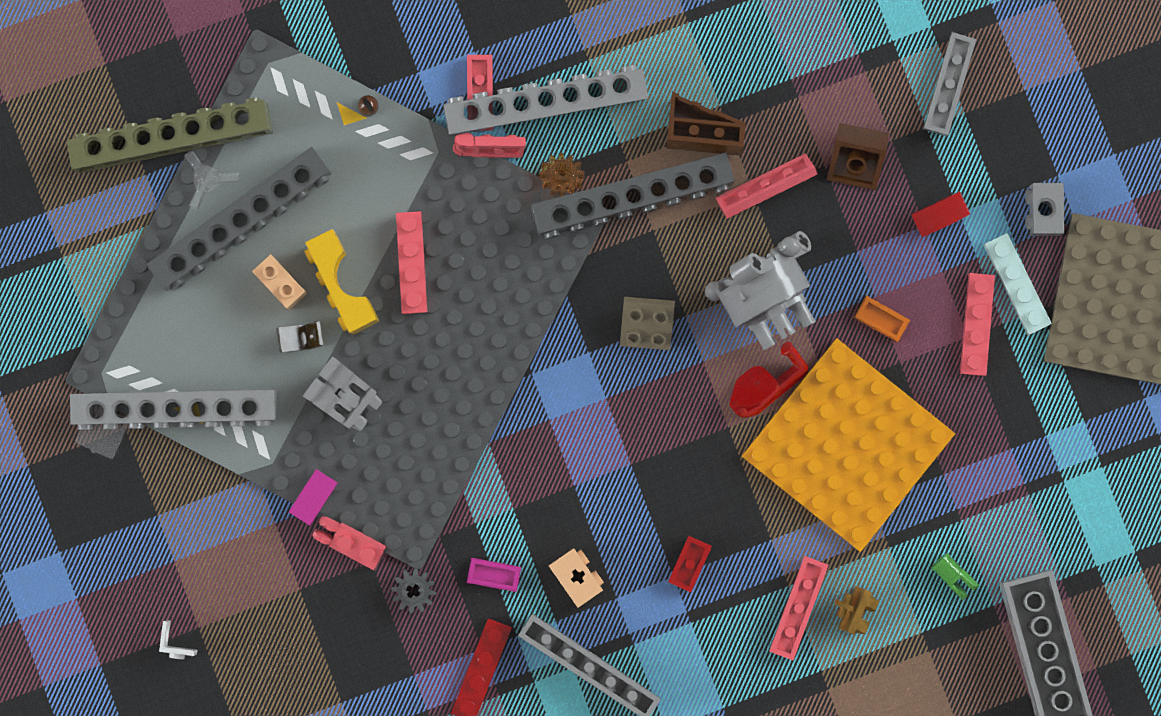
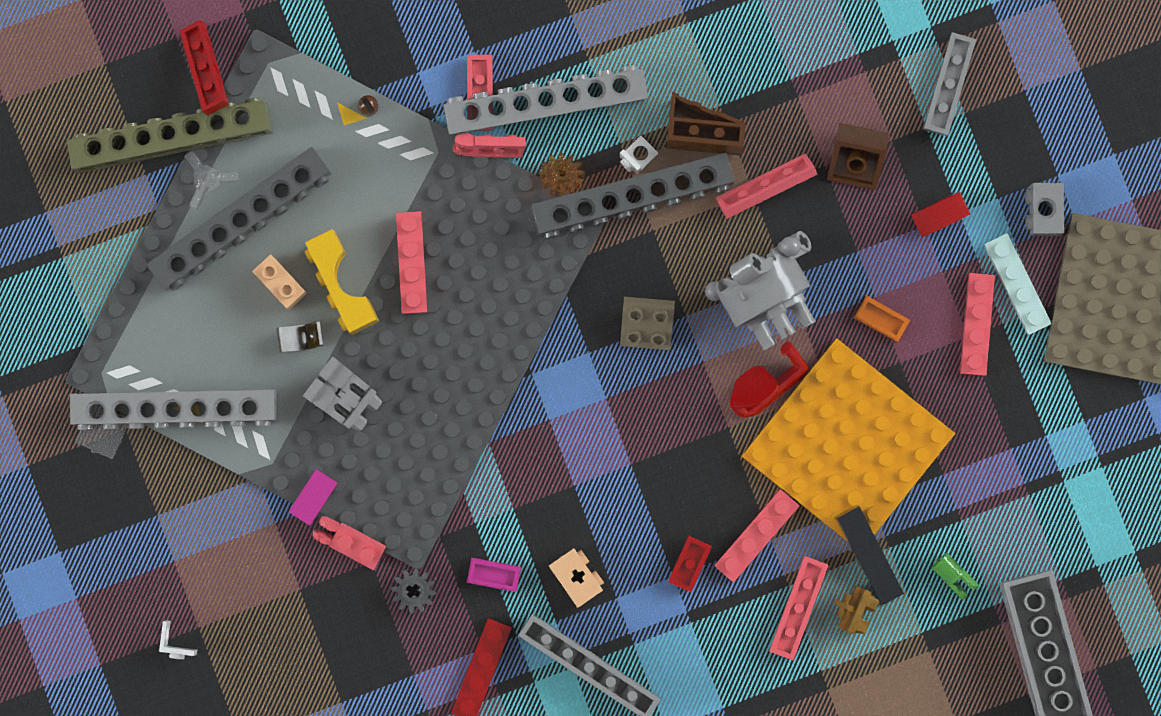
(204, 67): none -> red plate
(628, 160): none -> white bracket
(756, 535): none -> coral plate
(869, 554): none -> black slope

